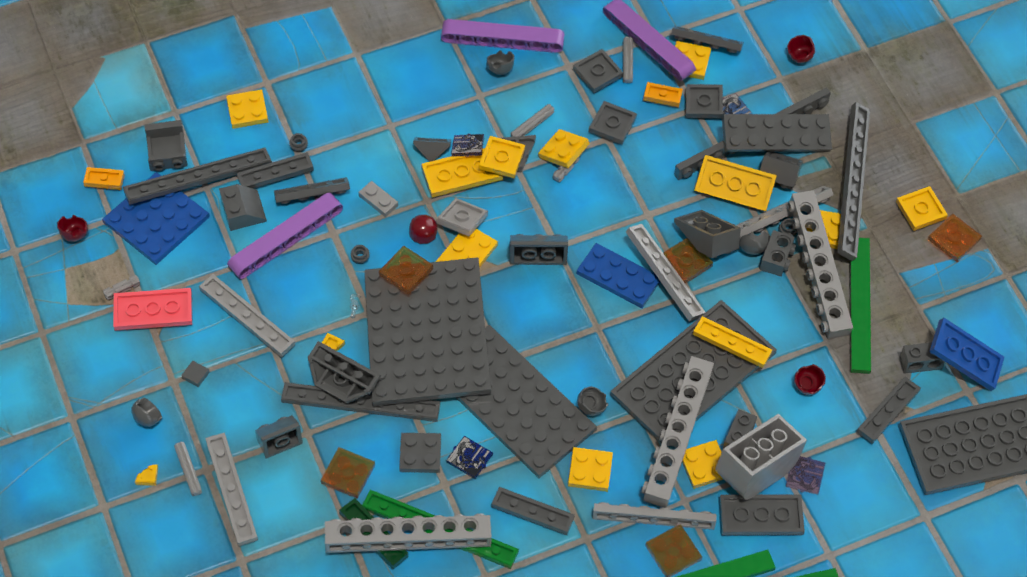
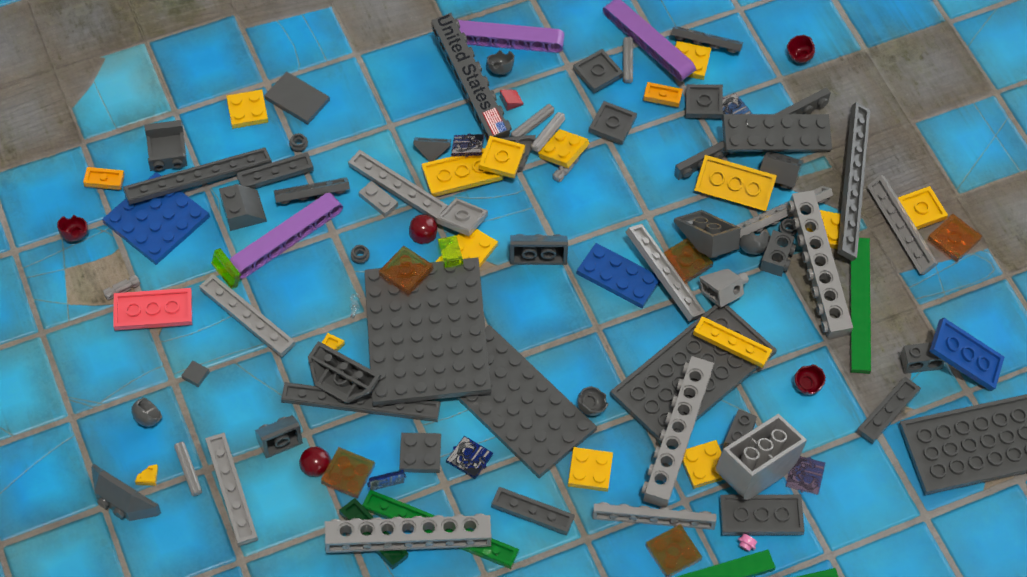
(121, 498): none -> dark grey wedge
(225, 268): none -> clear neon green tile
(297, 98): none -> dark grey tile
(314, 461): none -> dark red hair
(386, 480): none -> piece
(397, 184): none -> light grey plate
(450, 251): none -> clear neon green tile
(470, 77): none -> dark grey brick
(510, 99): none -> slope
(548, 131): none -> light grey axle
(723, 286): none -> light grey torso
(747, 542): none -> bright pink plate
(902, 225): none -> light grey plate

